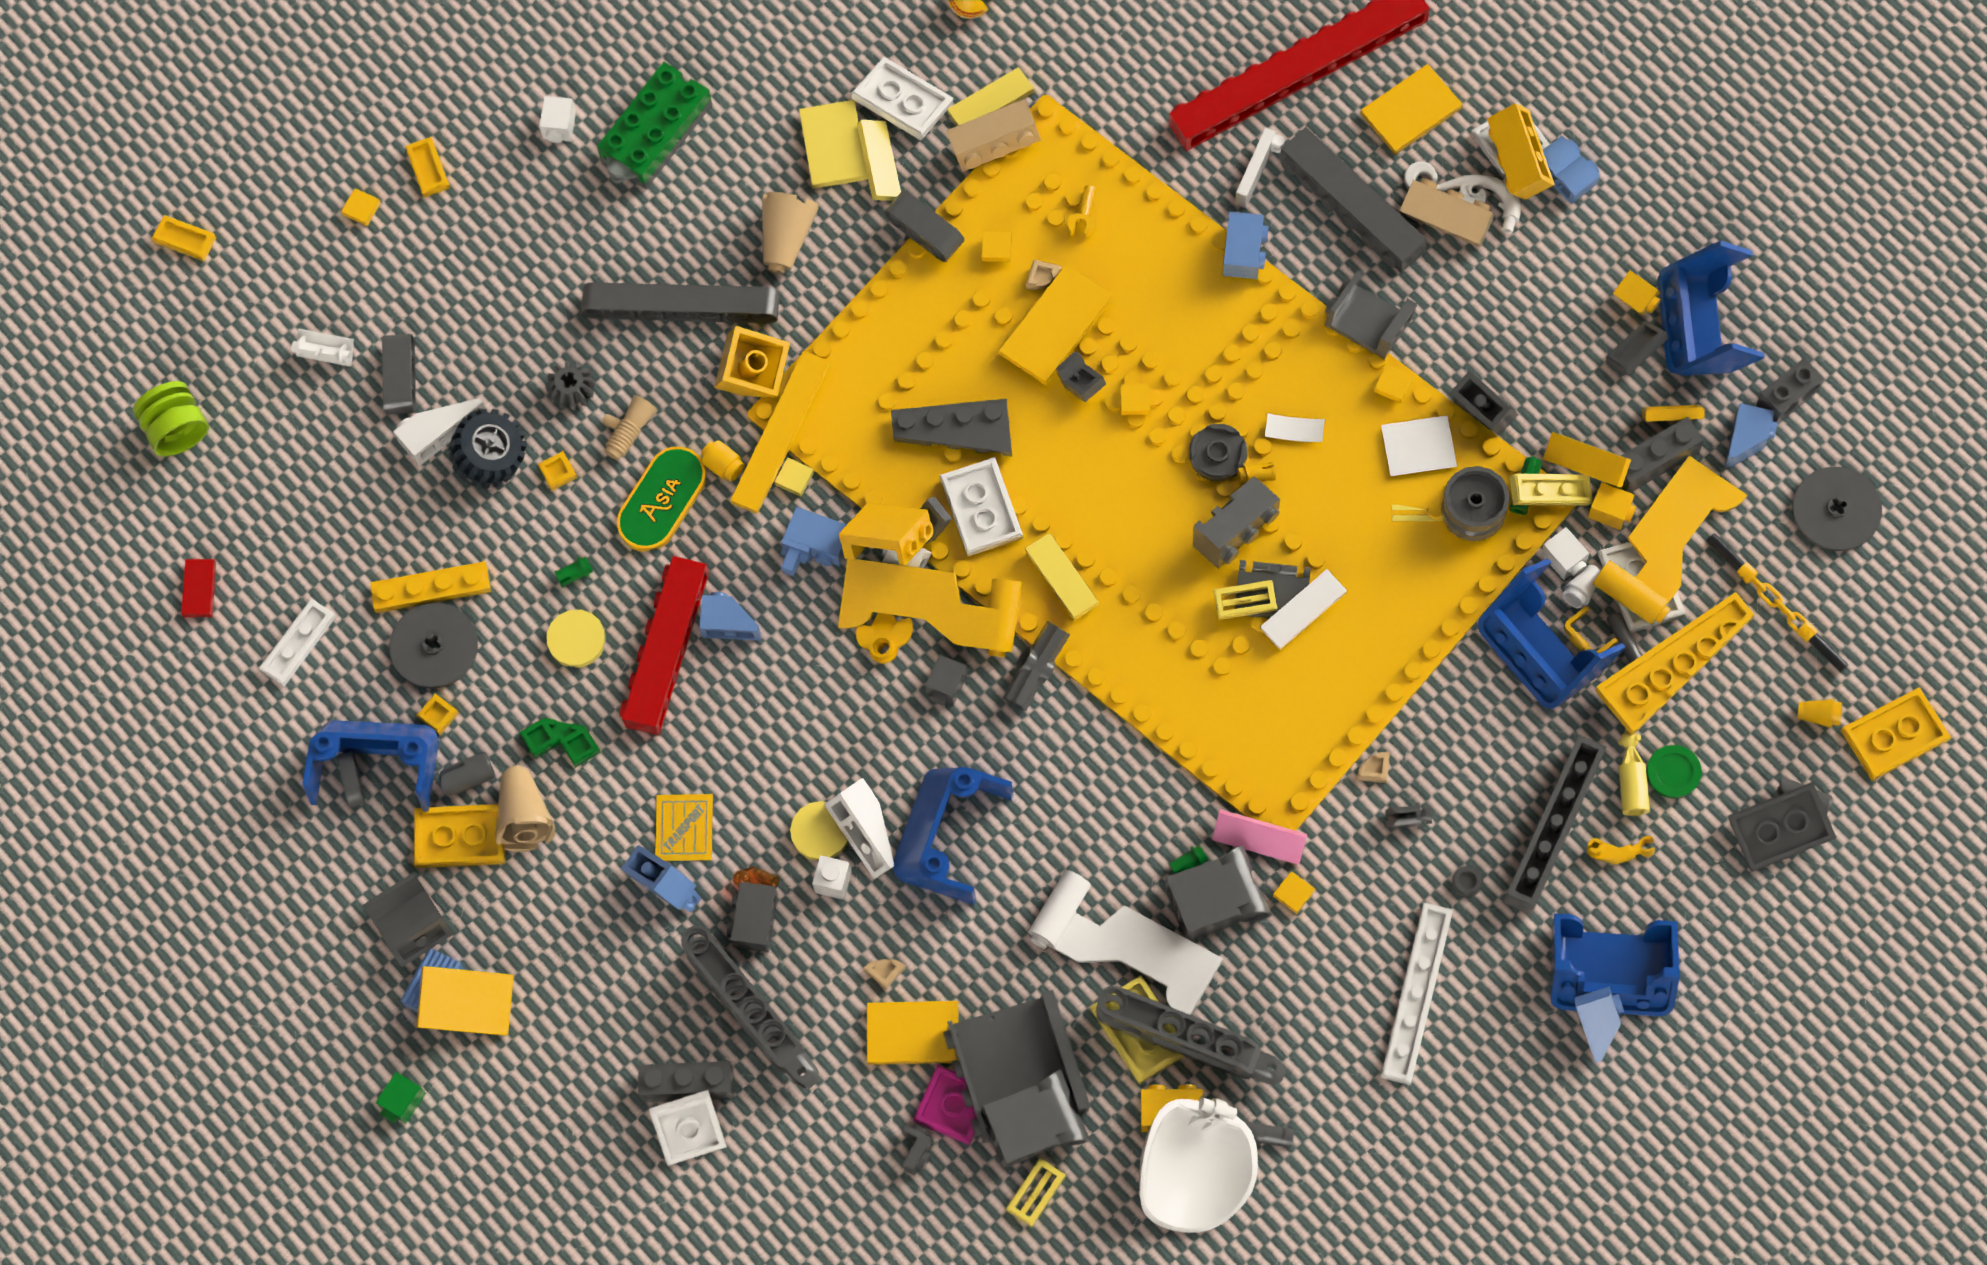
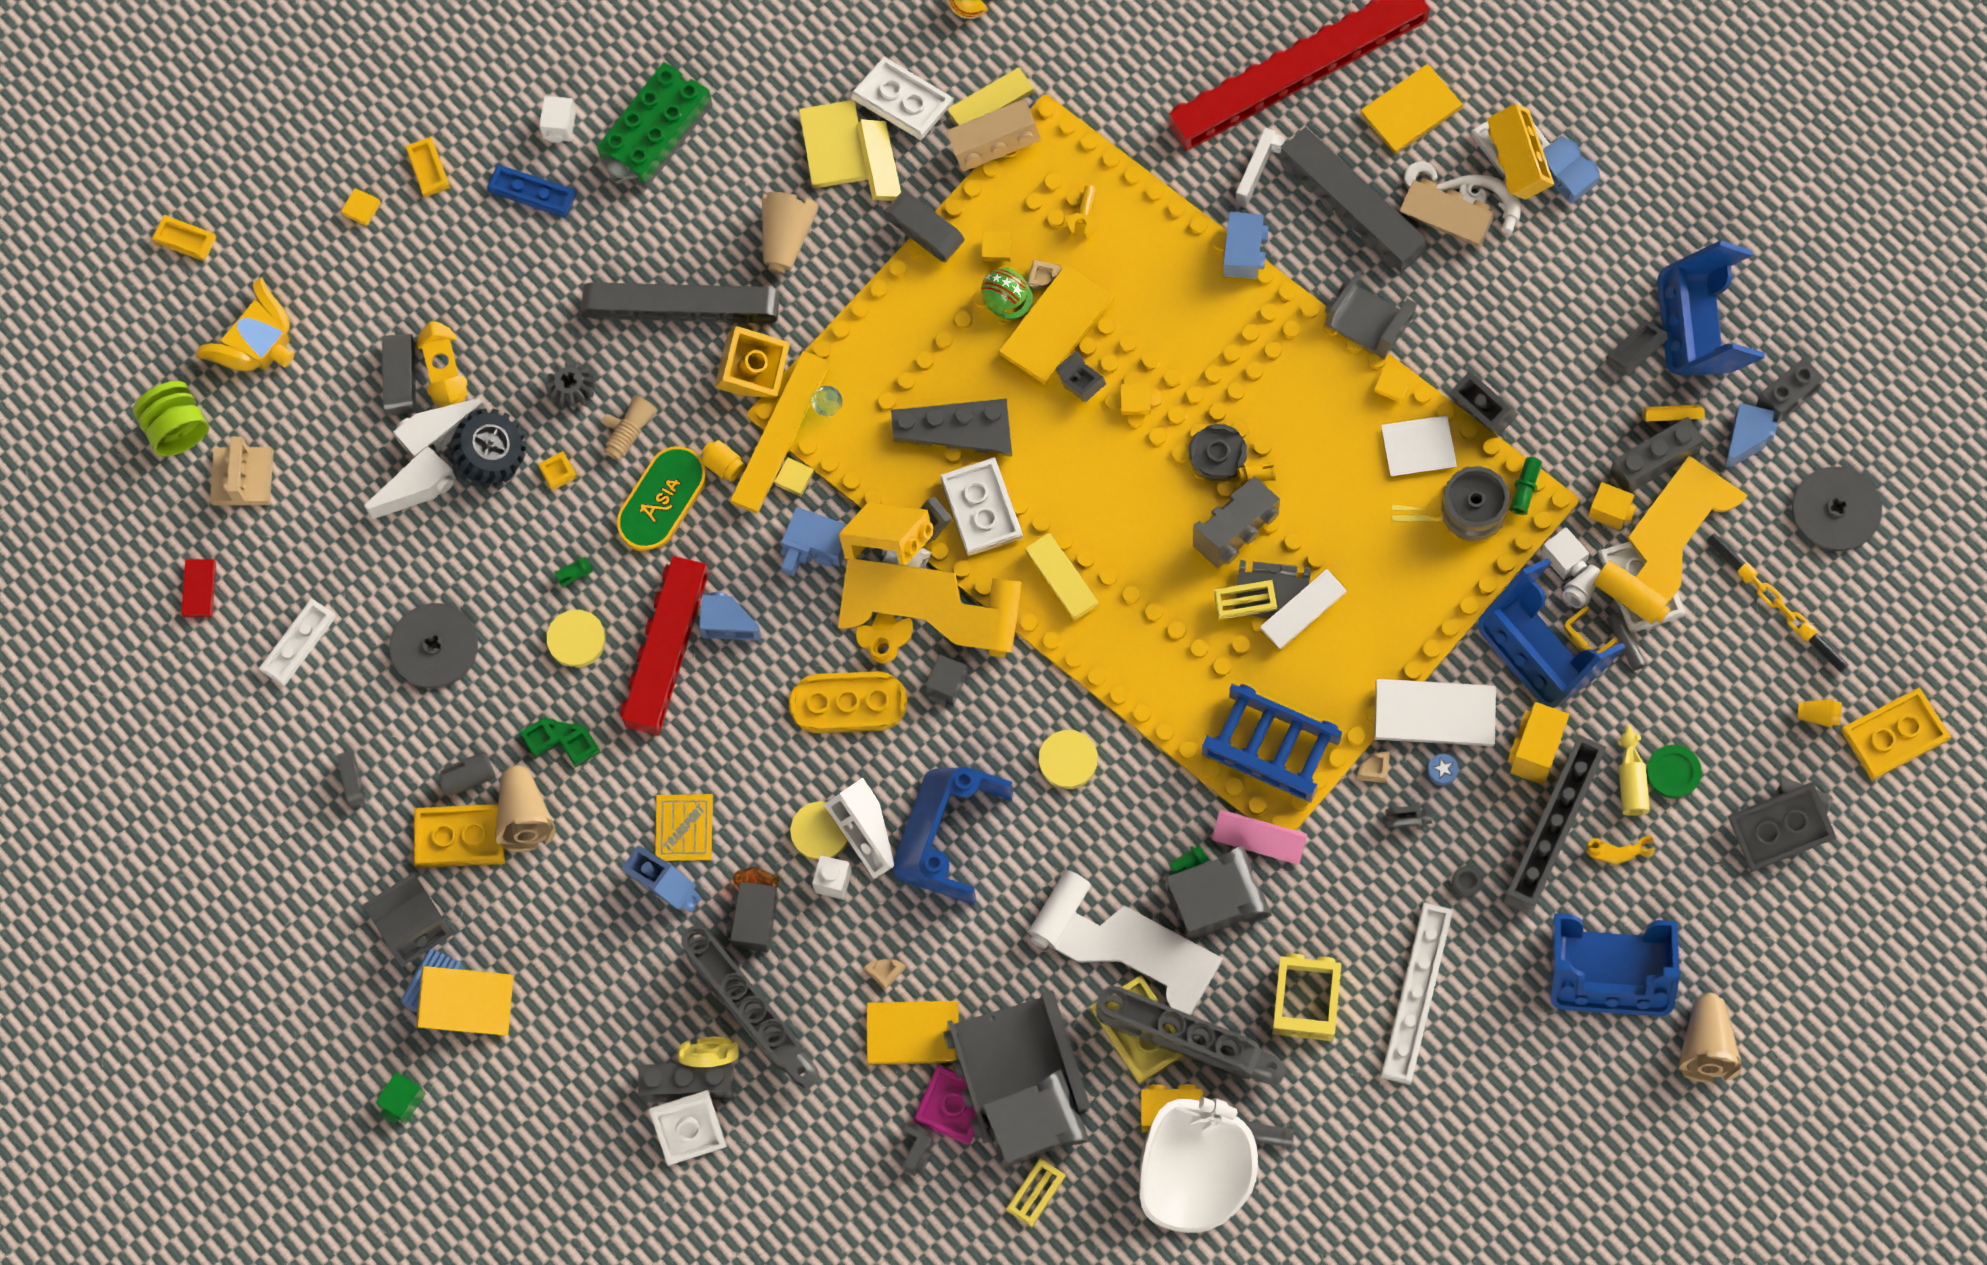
(241, 474): none -> tan bracket
(255, 337): none -> yellow torso
(323, 347): white hinge -> none
(413, 743): blue windscreen -> none
(416, 483): none -> white slope
(430, 587): yellow plate -> none
(437, 714): yellow tile -> none
(446, 384): none -> yellow piece
(531, 191): none -> blue tile
(708, 1052): none -> light yellow tile
(827, 401): none -> clear light blue tile
(848, 702): none -> yellow tile
(1006, 290): none -> bright green helmet
(1035, 666): dark grey piece -> none
(1068, 759): none -> light yellow tile
(1274, 771): none -> blue fence
(1294, 428): white sticker -> none
(1294, 892): yellow tile -> none
(1303, 1027): none -> light yellow window
(1435, 712): none -> white tile
(1442, 769): none -> medium blue tile
(1540, 739): none -> yellow brick
(1551, 489): light yellow tile -> none
(1586, 459): yellow tile -> none
(1599, 1019): medium blue slope -> none
(1637, 294): yellow brick -> none
(1657, 675): yellow wing -> none
(1709, 1042): none -> tan cone

